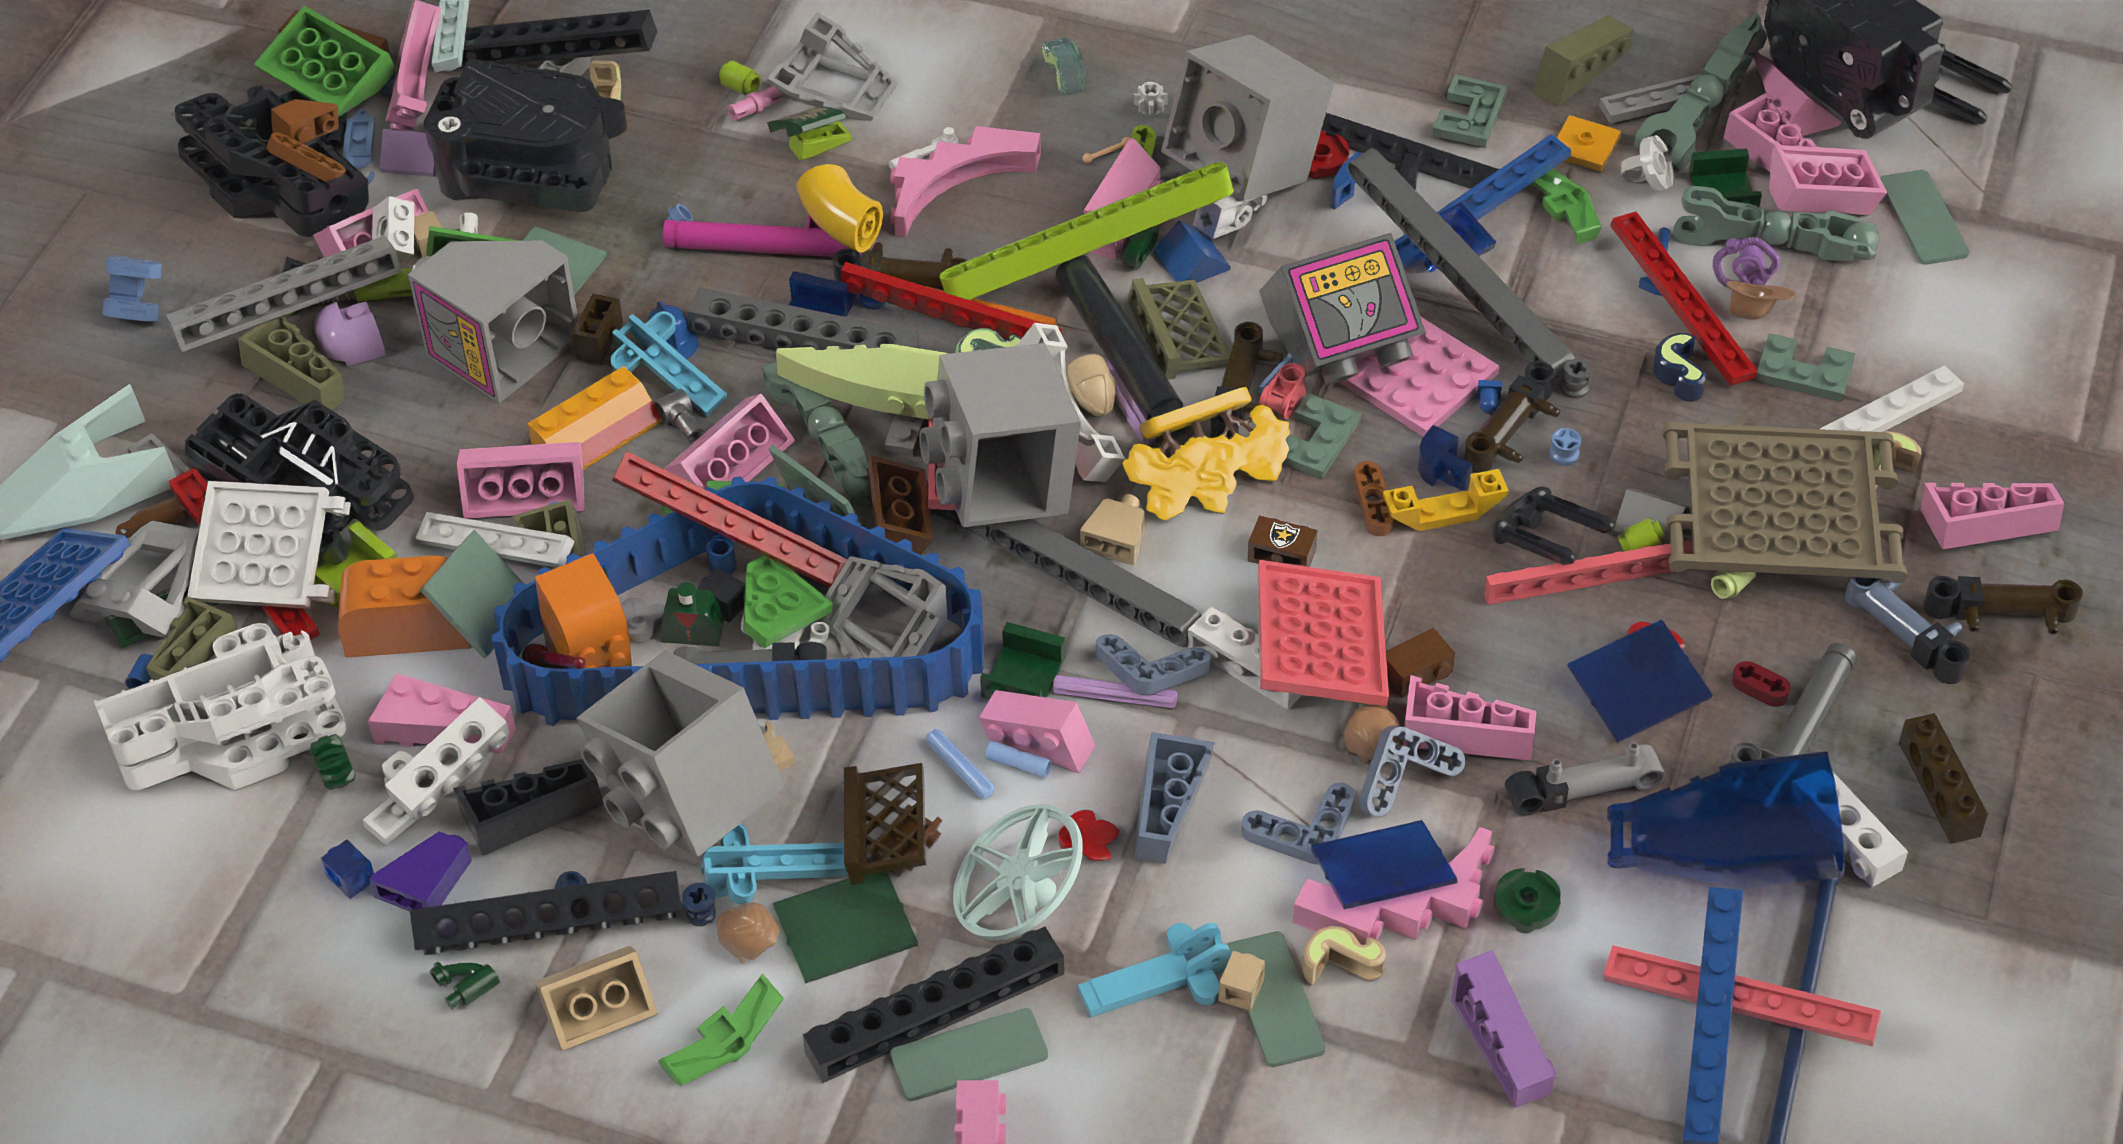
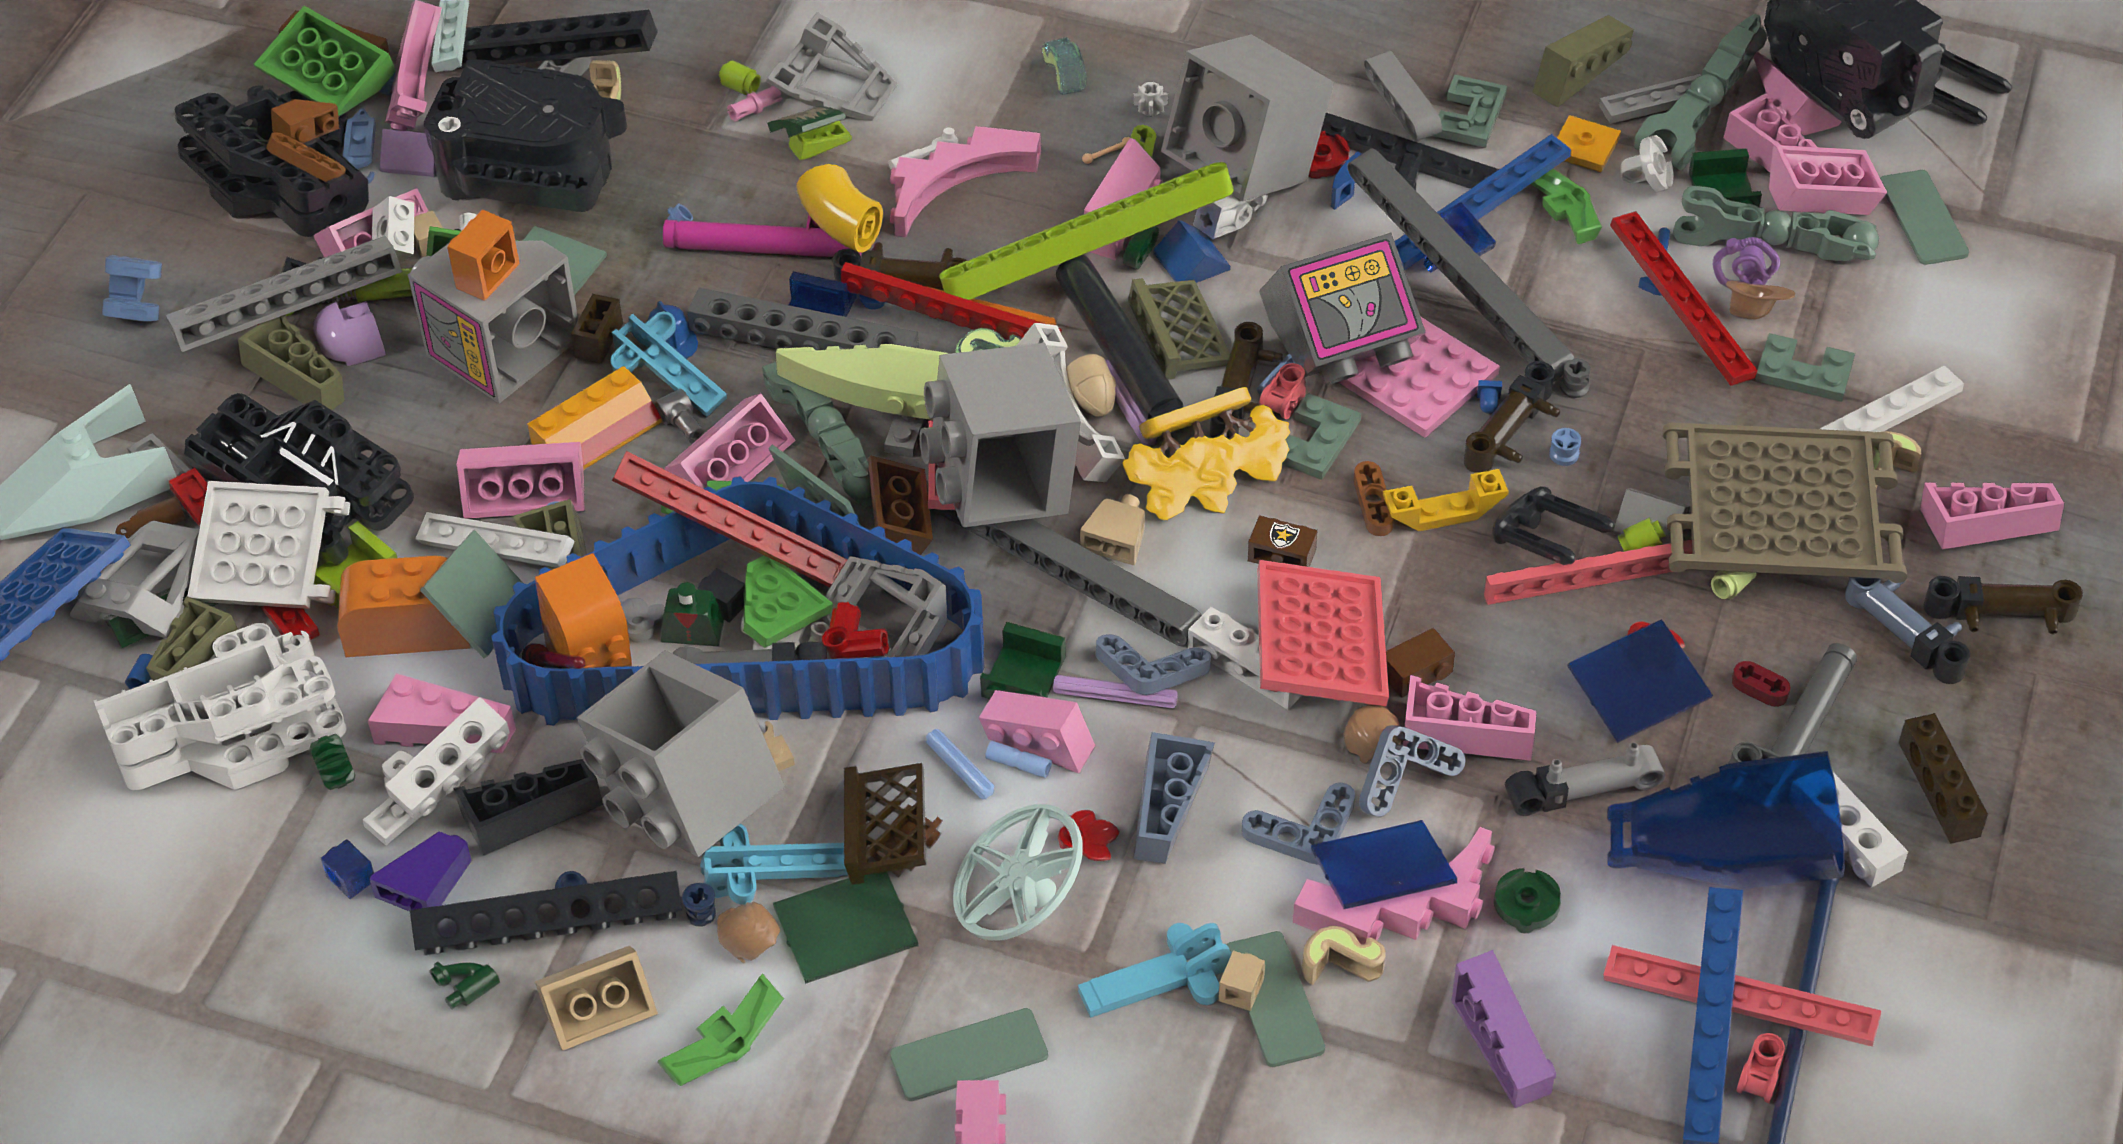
(483, 254): none -> orange brick
(721, 554): blue beam -> none
(845, 640): none -> red piece
(924, 1018): black brick -> none
(1403, 95): none -> light grey beam
(1440, 460): clear blue brick -> none
(1675, 369): dark blue animal -> none
(1761, 1072): none -> coral piece

